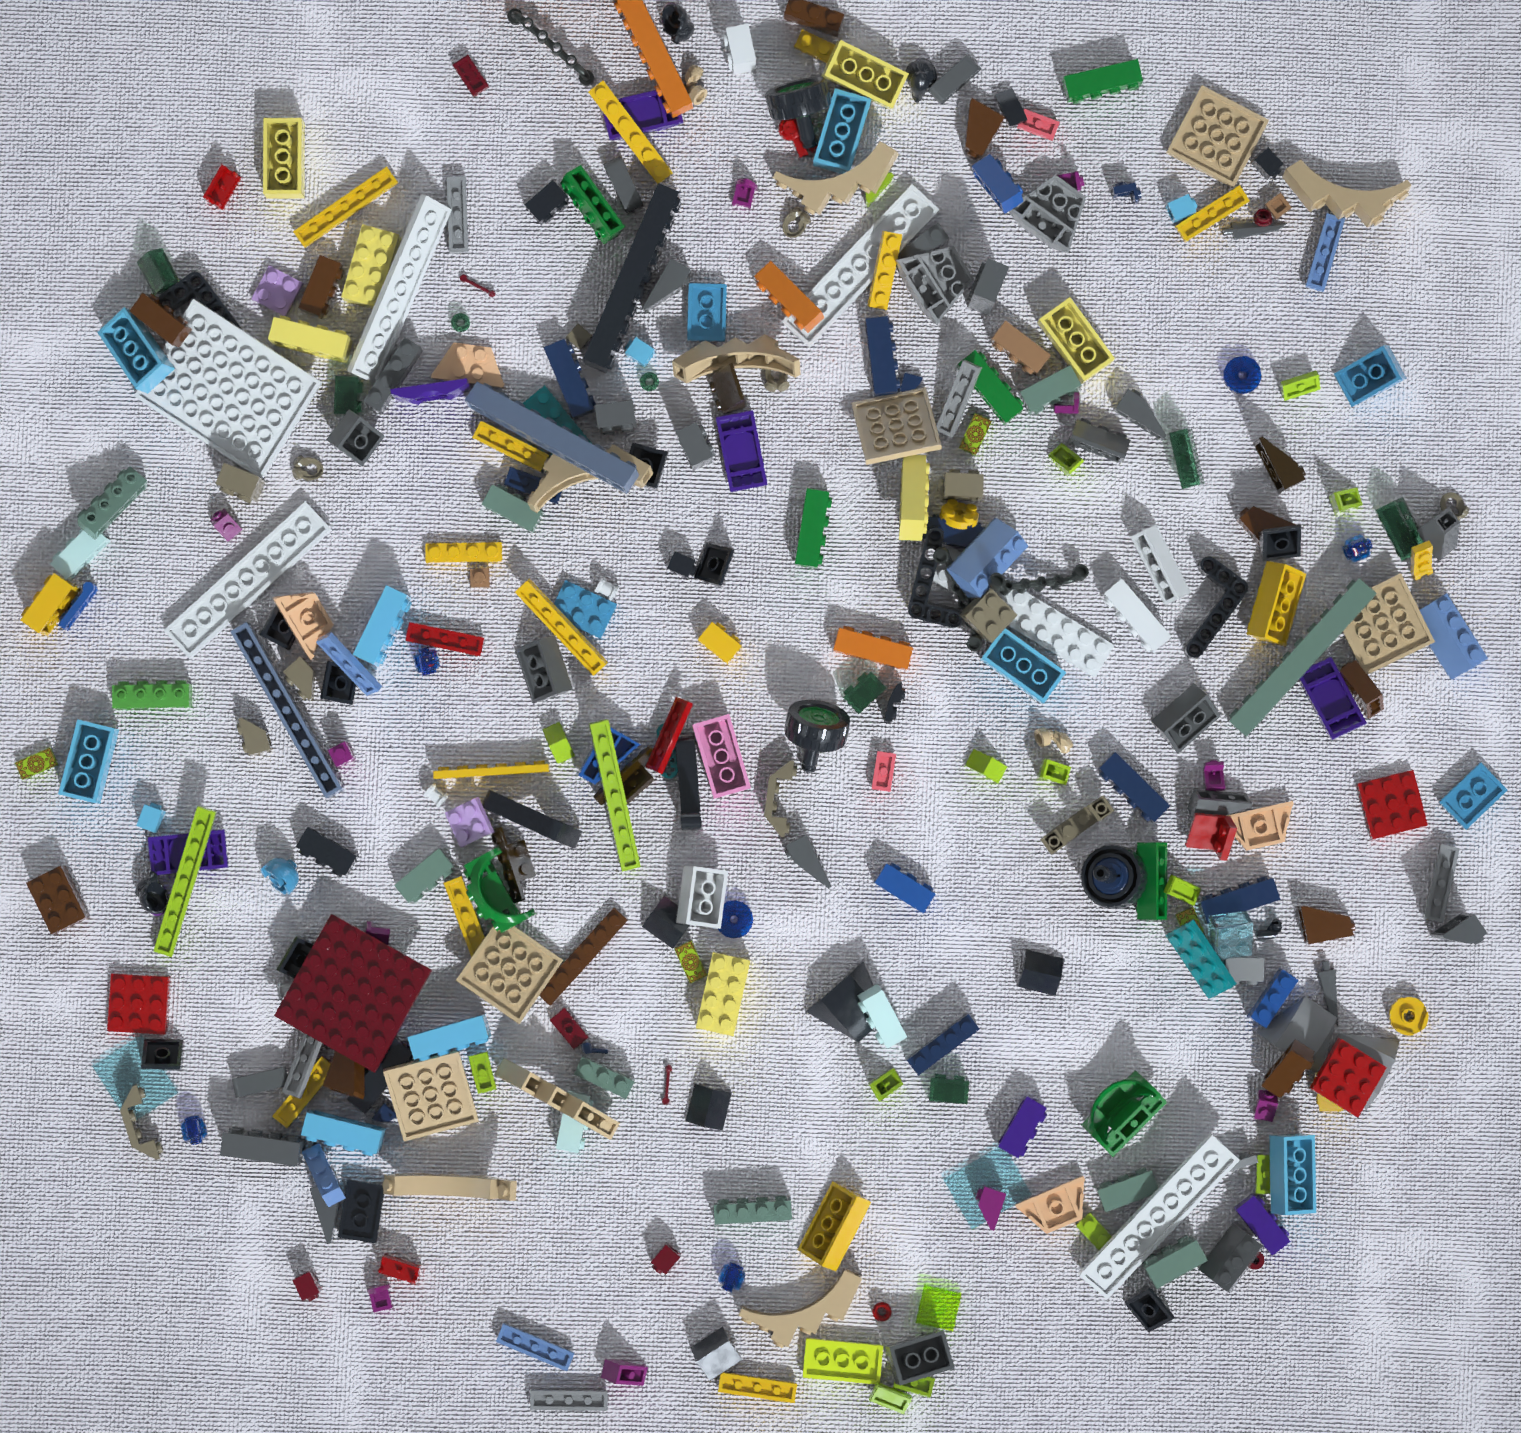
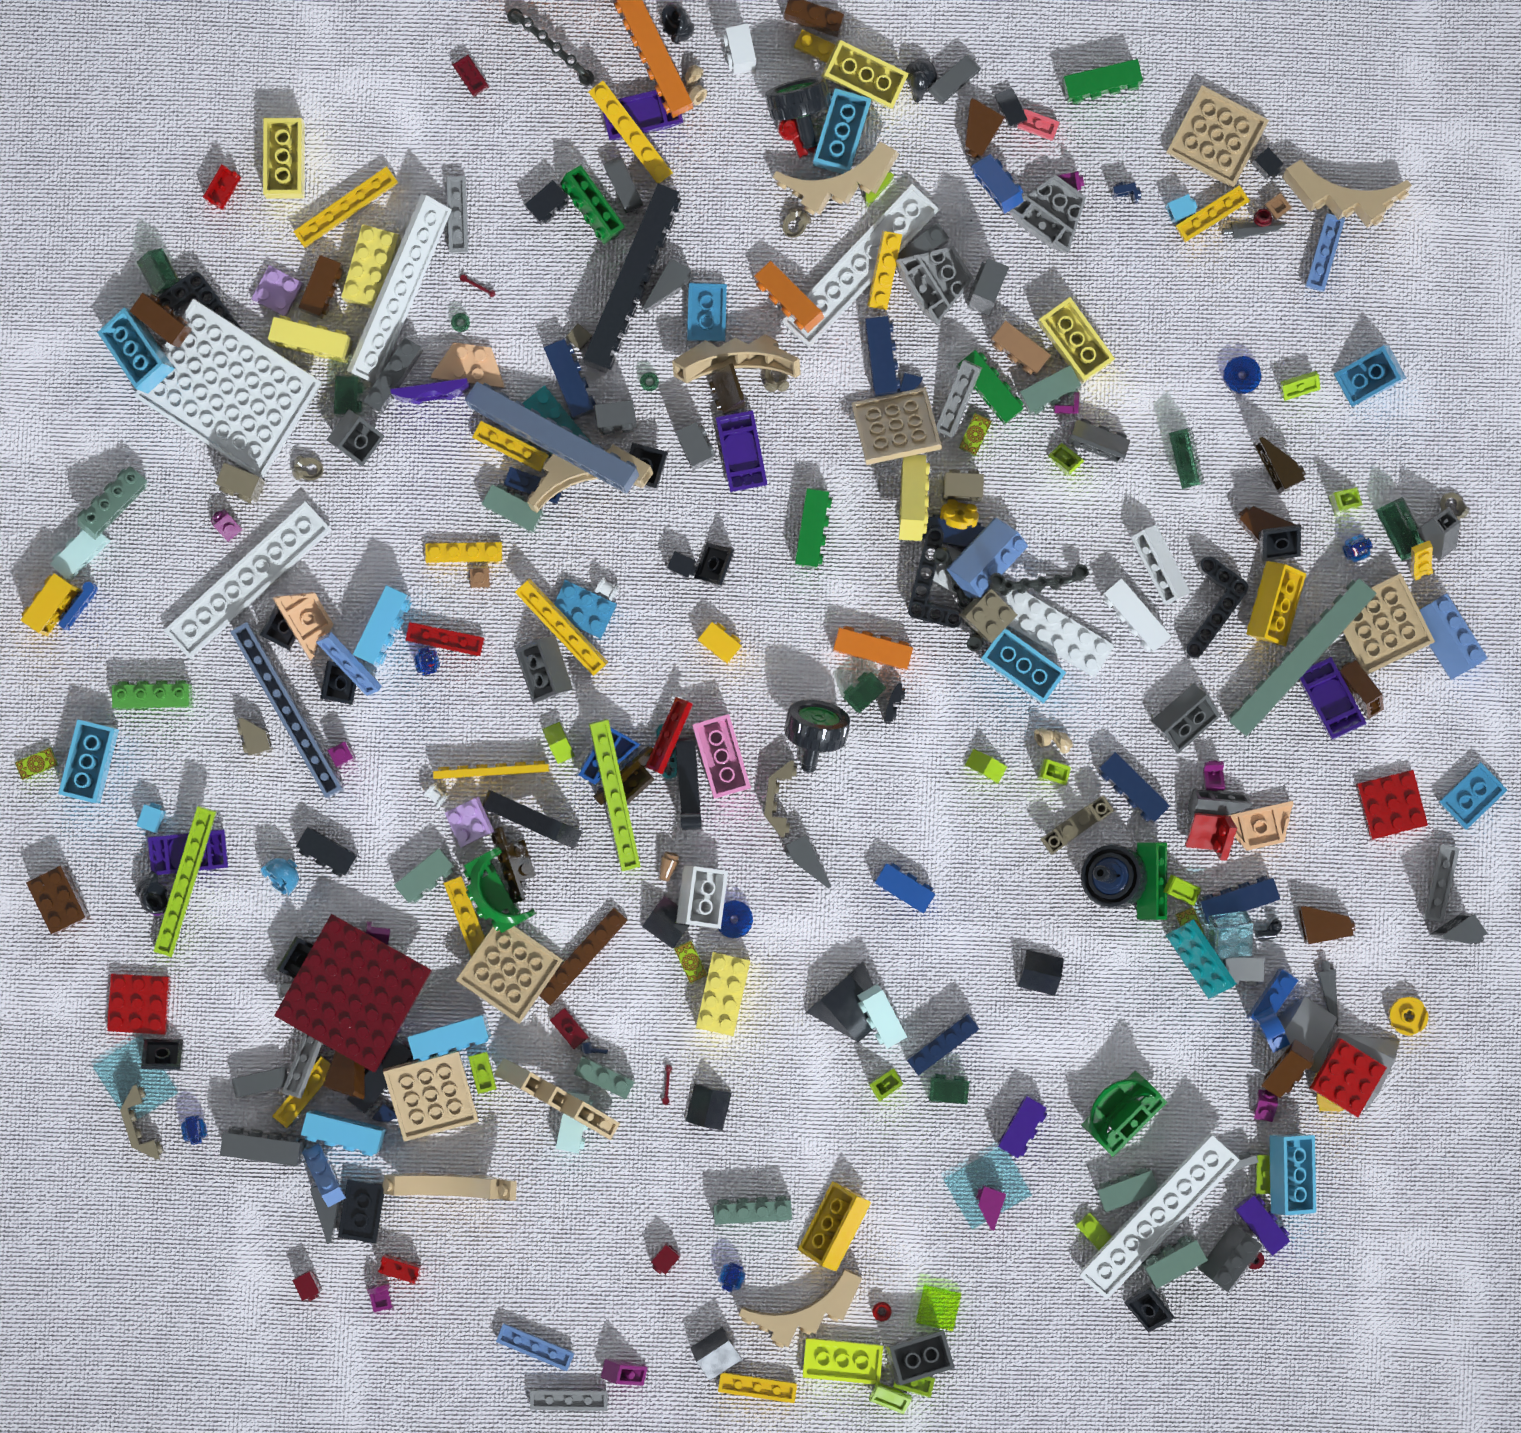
(302, 676): dark tan slope -> none
(639, 351): medium azure brick -> none
(669, 862): none -> medium nougat cone
(744, 193): magenta tile -> none
(883, 771): coral plate -> none
(1055, 1206): light nougat wing -> none
(1137, 411): dark grey slope -> none
(1272, 1029): none -> blue brick

